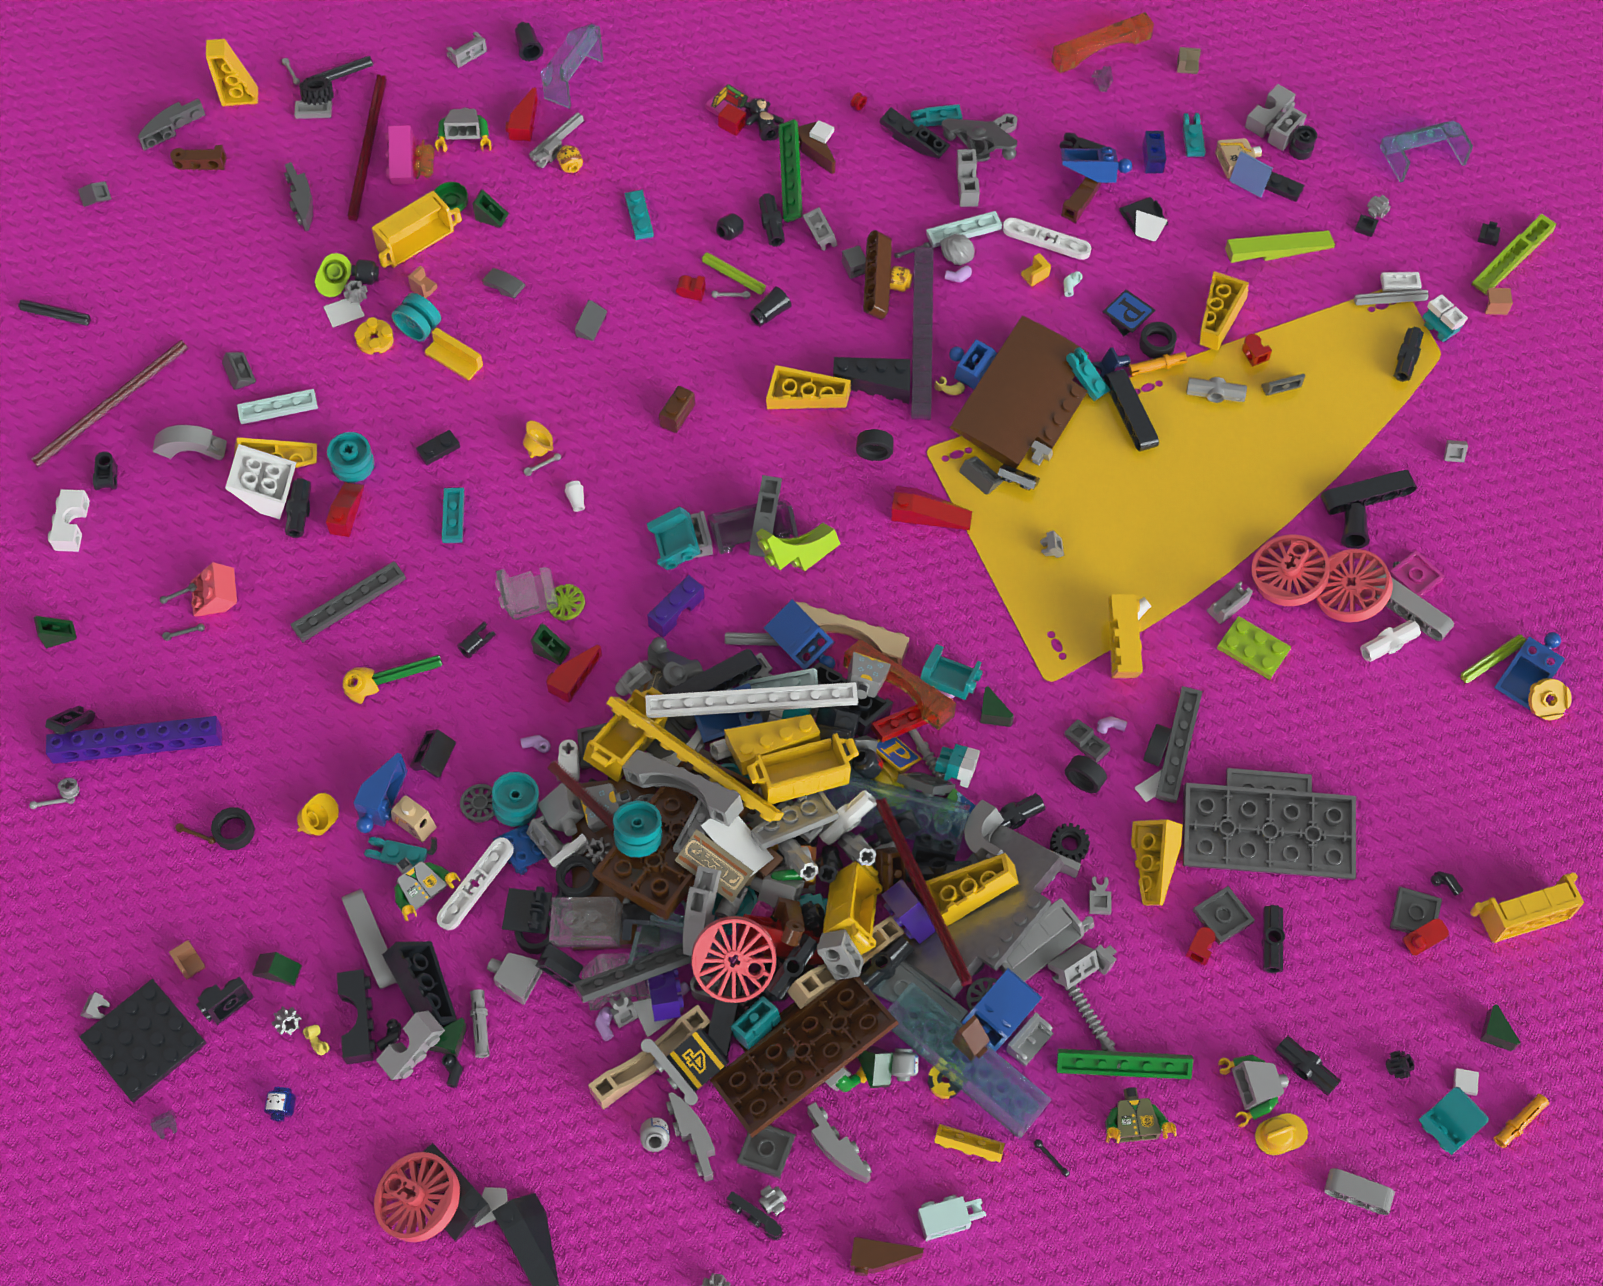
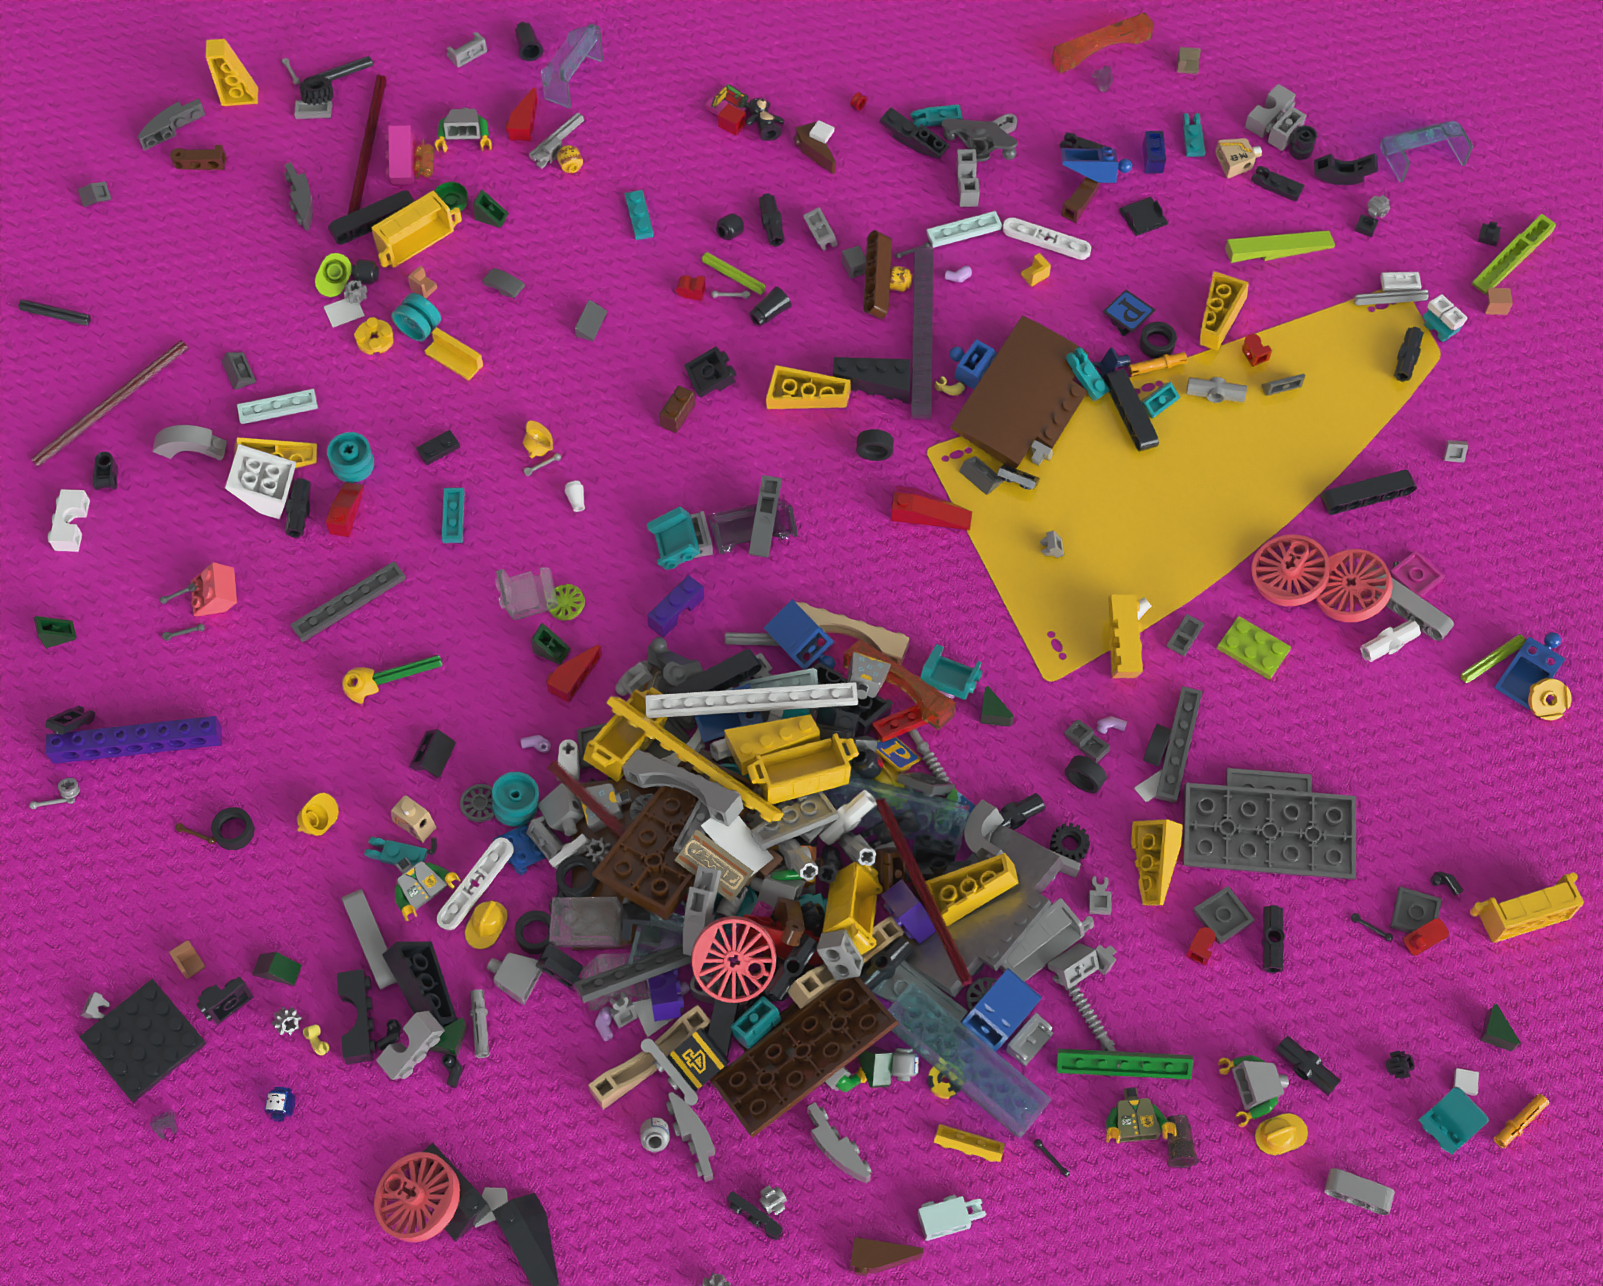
(360, 222): none -> black beam
(379, 794): blue slope -> none
(474, 641): black hinge -> none
(486, 924): none -> yellow piece
(527, 910): black hinge -> none
(637, 828): teal wheel -> none
(710, 371): none -> black plate
(767, 1151): dark grey tile -> none
(790, 171): green plate -> none
(800, 550): lime arch -> none
(957, 249): light grey hair -> none
(958, 763): hips -> none
(971, 1039): reddish brown slope -> none
(1071, 281): light aqua arm -> none
(1148, 225): white sticker -> none
(1160, 399): none -> teal slope
(1181, 1147): none -> clear smoke plant
(1185, 635): none -> dark grey slope
(1230, 603): light grey hinge -> none
(1251, 174): medium blue piece -> none
(1345, 172): none -> black arch
(1355, 527): black plant -> none
(1356, 918): none -> black hinge

